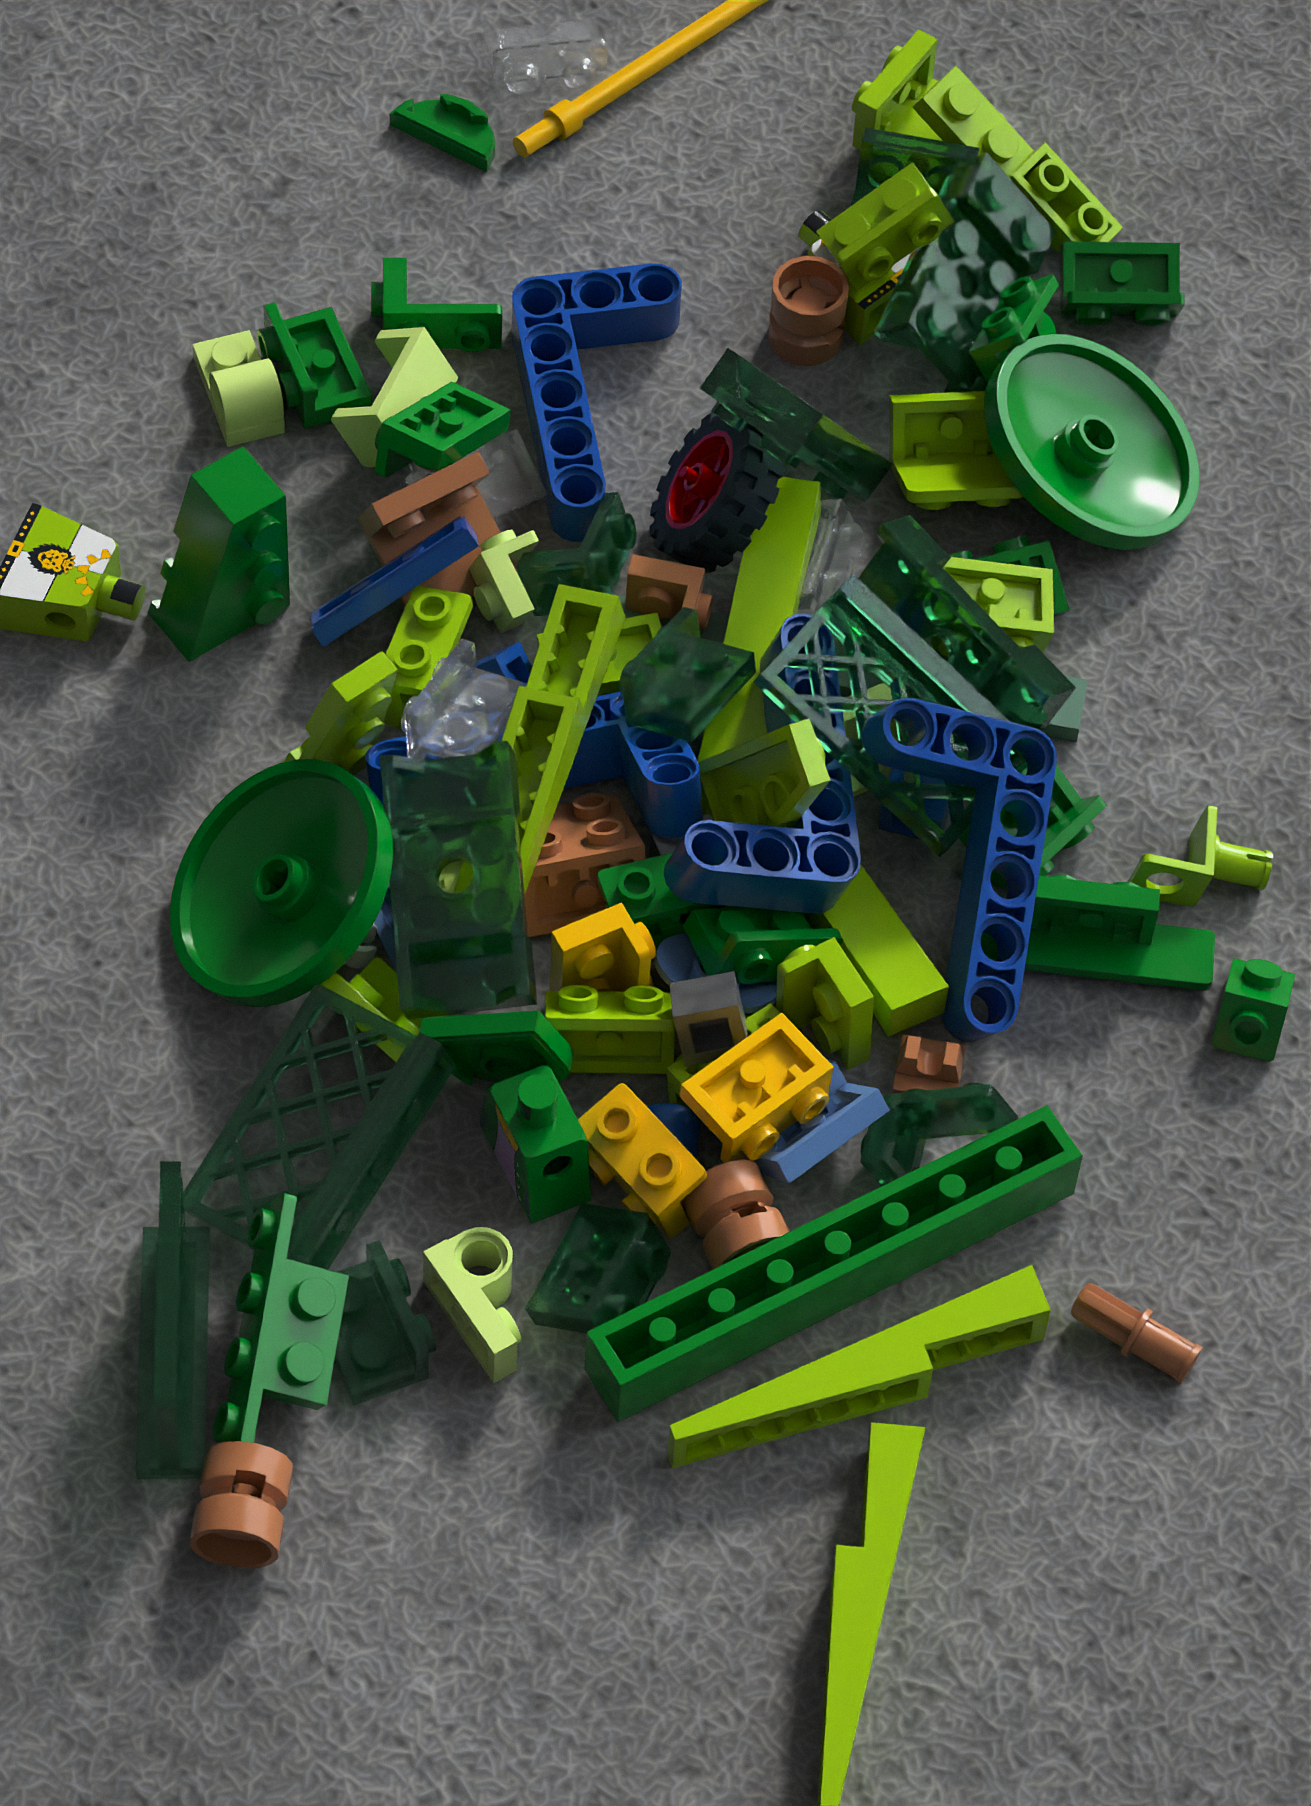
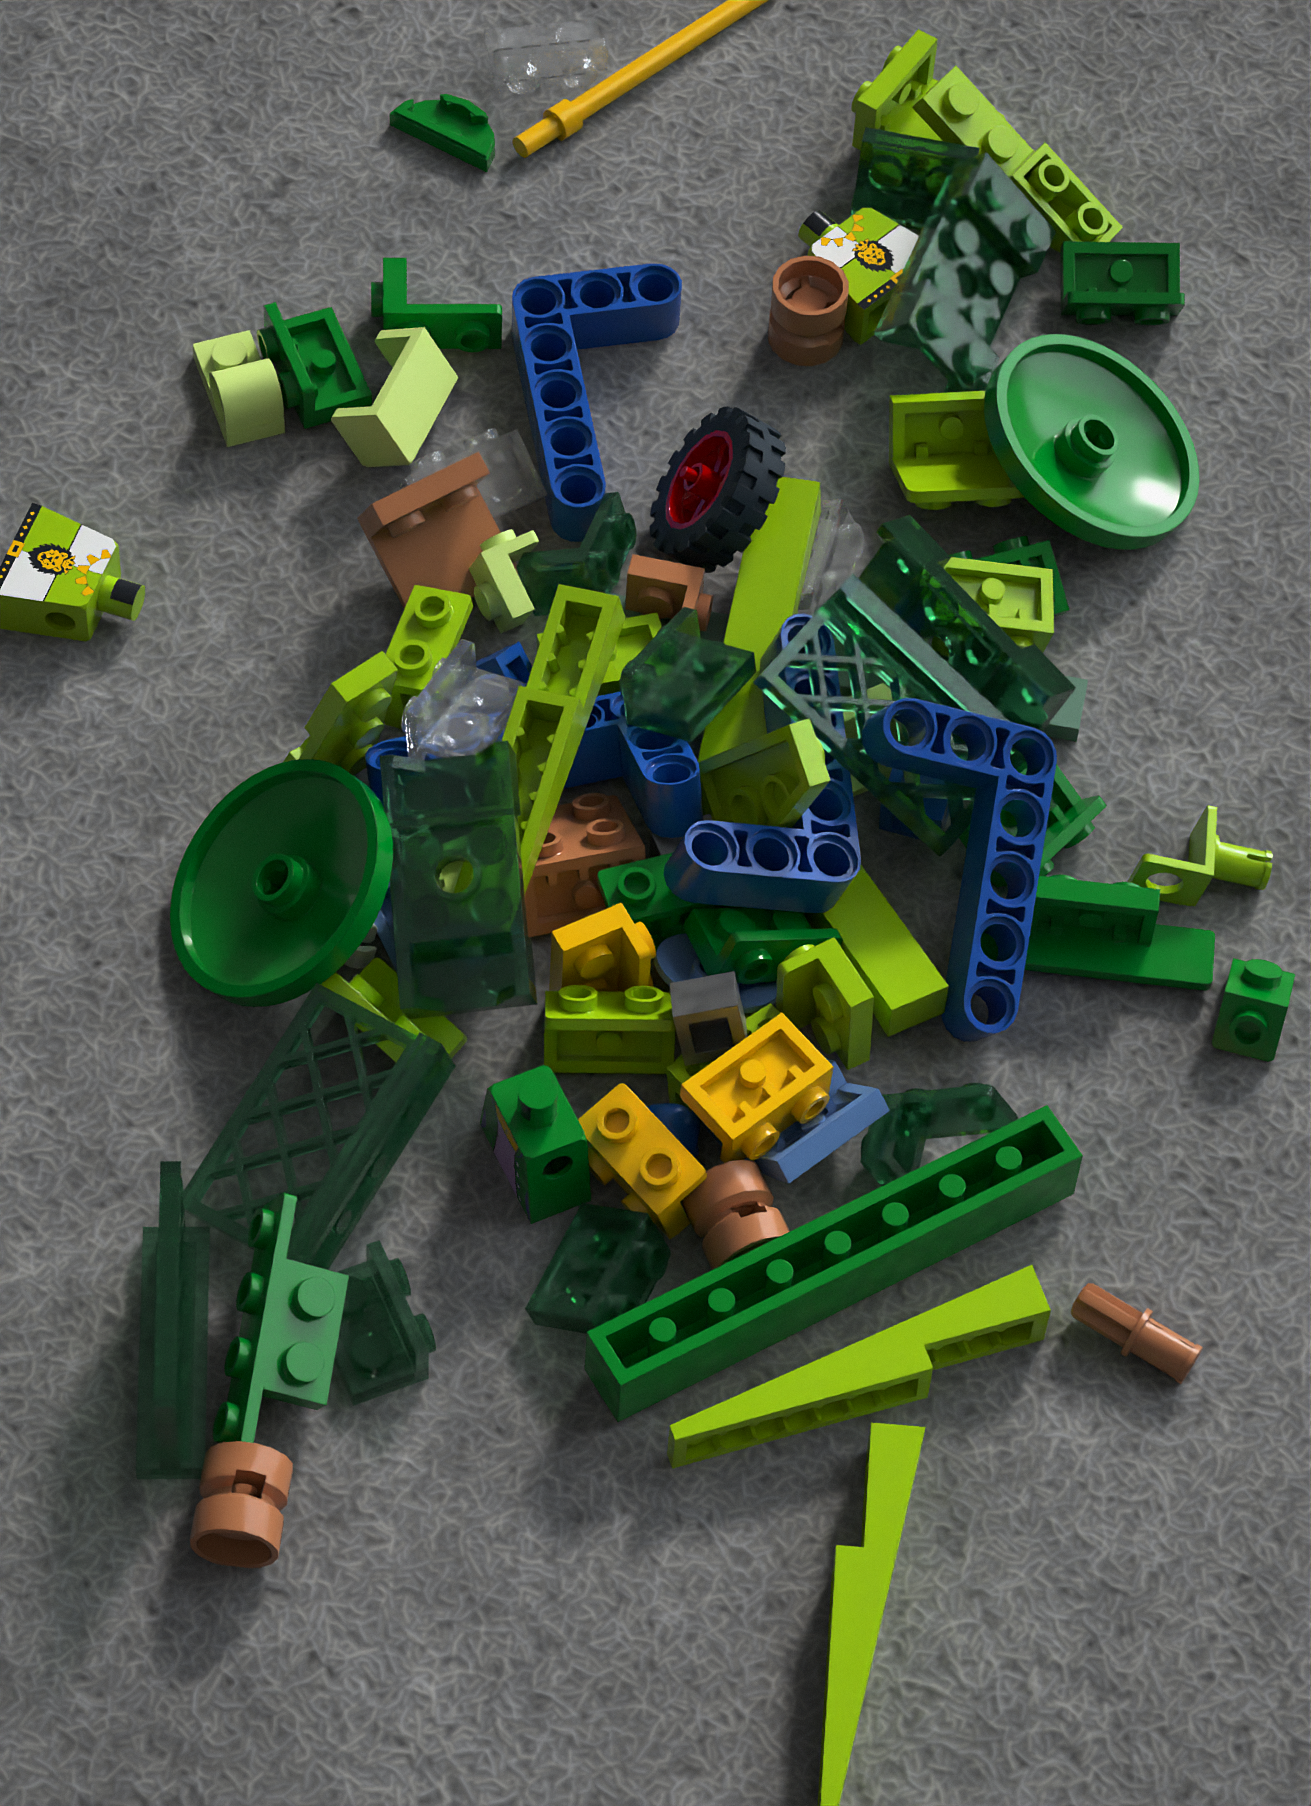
(228, 558): green wedge -> none
(393, 580): blue tile -> none
(438, 430): green bracket -> none
(475, 1300): yellowish green plate -> none
(500, 1044): green tile -> none
(793, 428): clear green piece -> none
(885, 226): lime bracket -> none
(927, 1064): nougat tile -> none
(1014, 321): green bracket -> none

